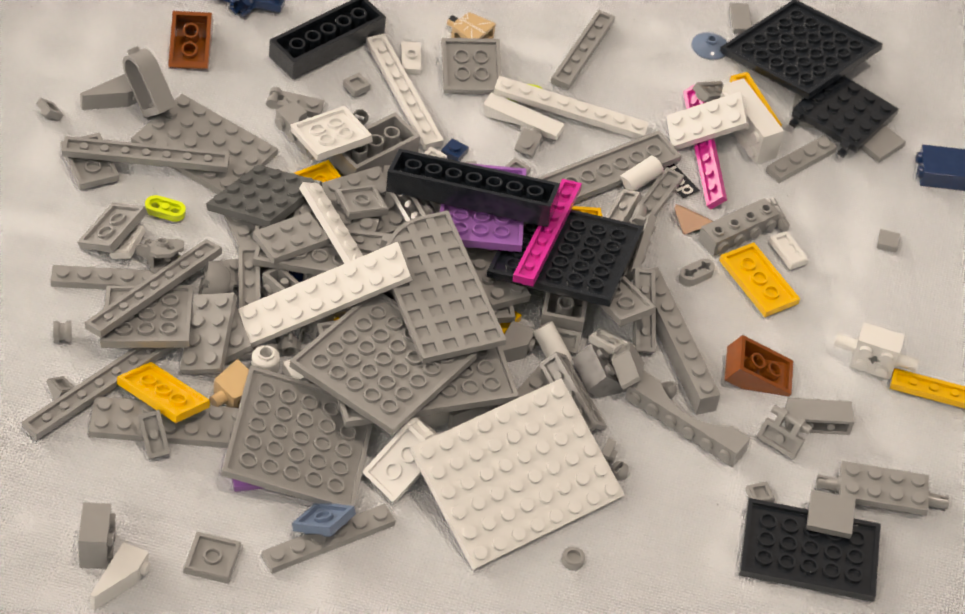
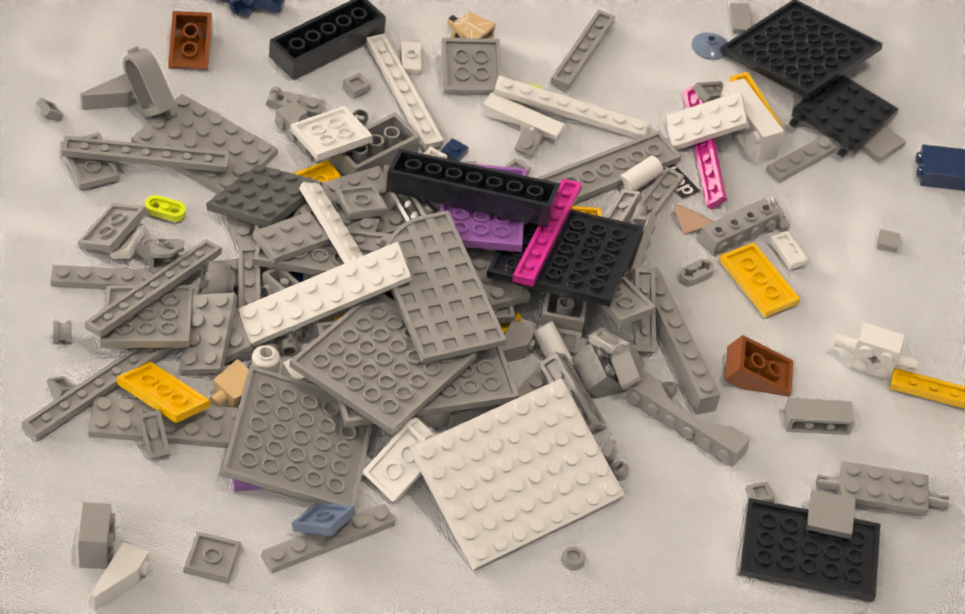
(780, 437): light grey plate -> none

